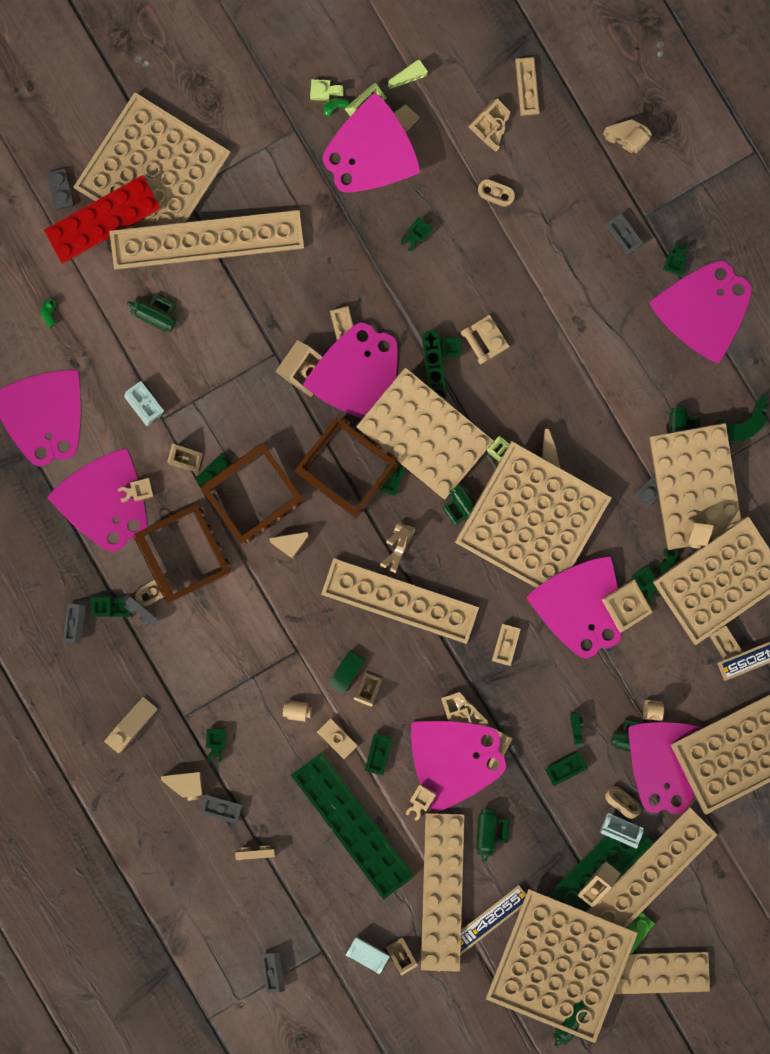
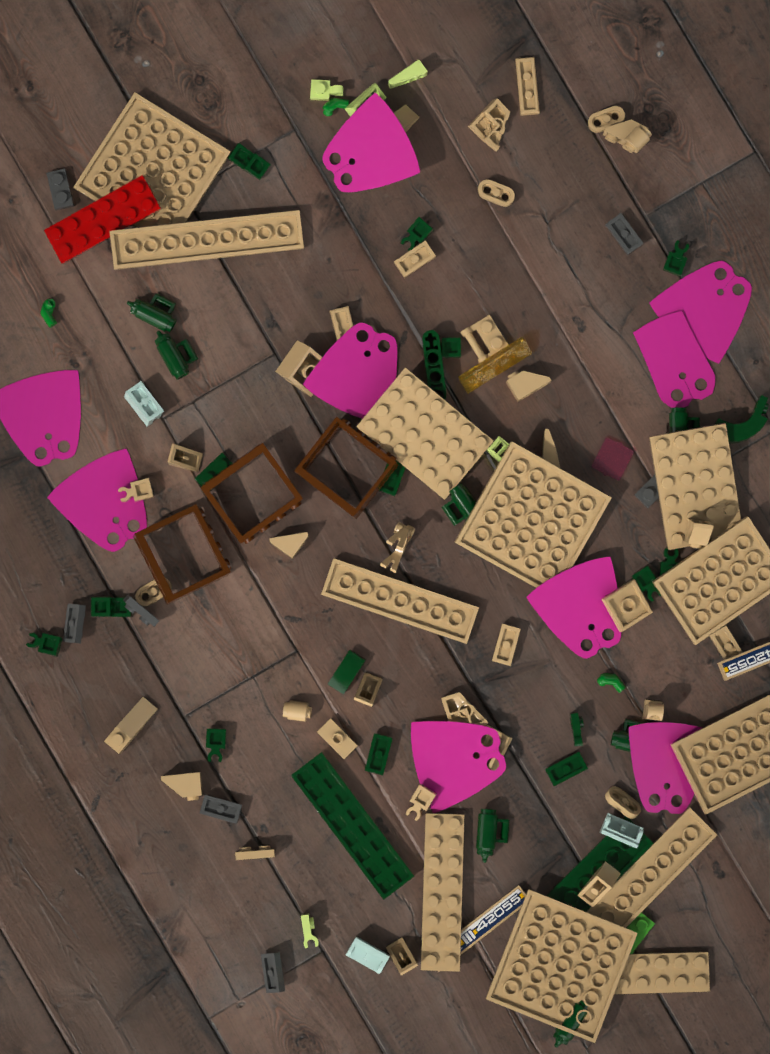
(47, 644): none -> dark green plate
(172, 356): none -> dark green piece
(248, 161): none -> dark green slope
(308, 925): none -> yellowish green plate
(414, 259): none -> tan plate
(495, 365): none -> clear yellow plate
(526, 383): none -> tan slope
(605, 118): none -> tan plate
(611, 679): none -> green arm
(612, 459): none -> clear pink piece
(670, 350): none -> dark pink piece

